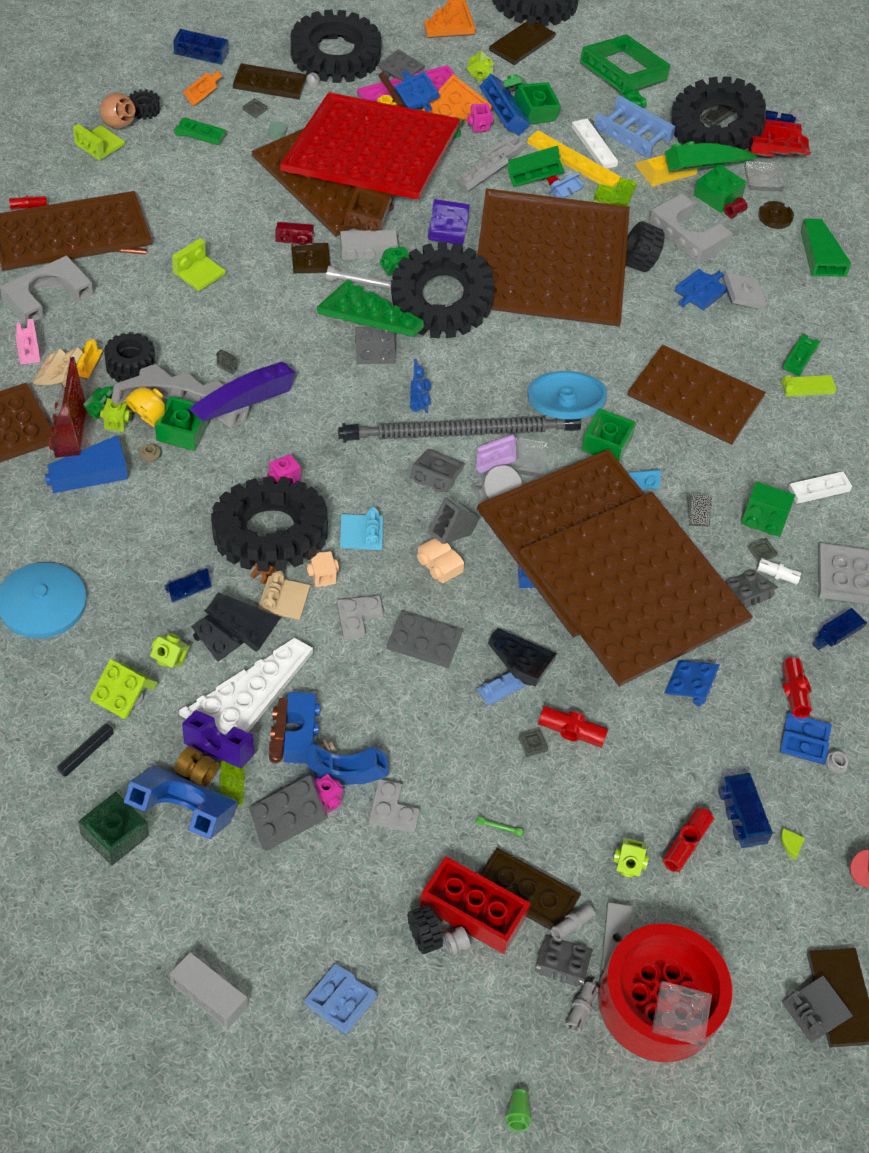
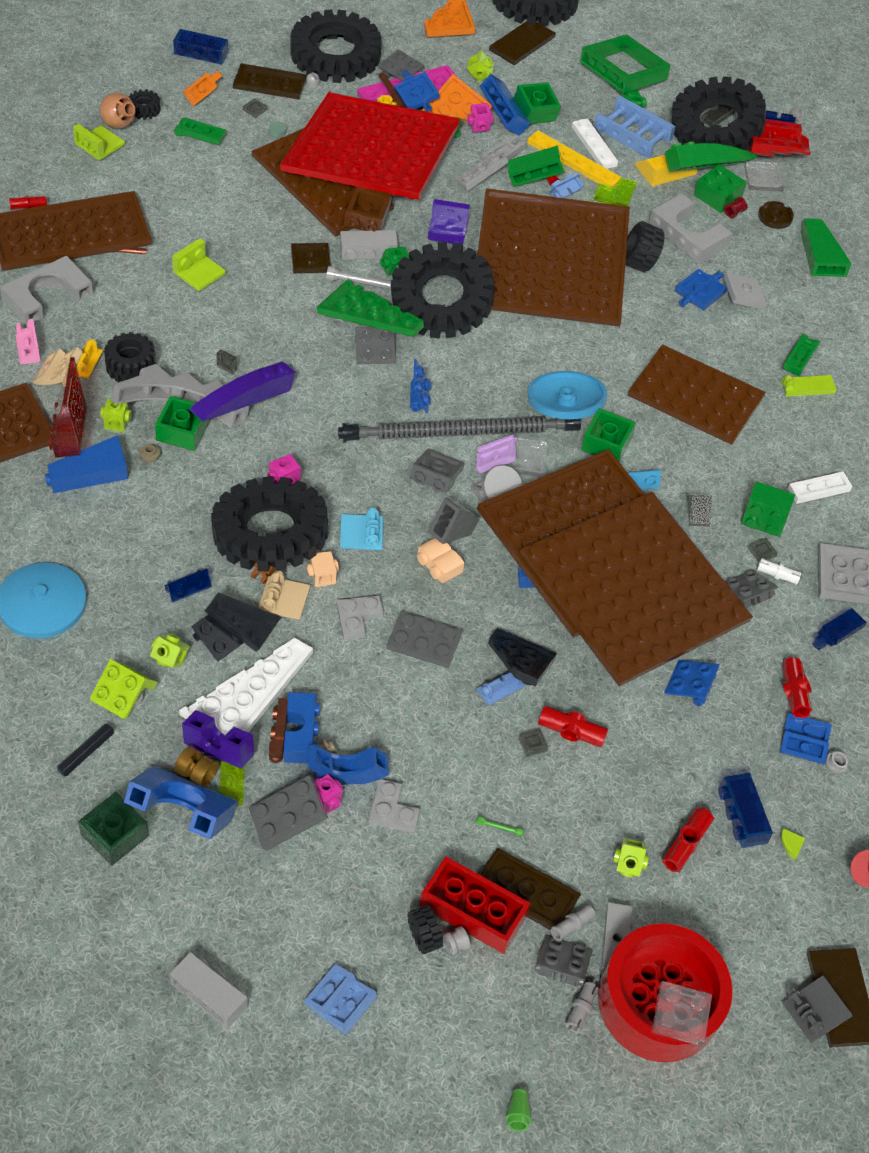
(97, 401): green hinge -> none
(147, 404): yellow cylinder -> none
(294, 232): dark red bracket -> none
(513, 81): green hinge -> none

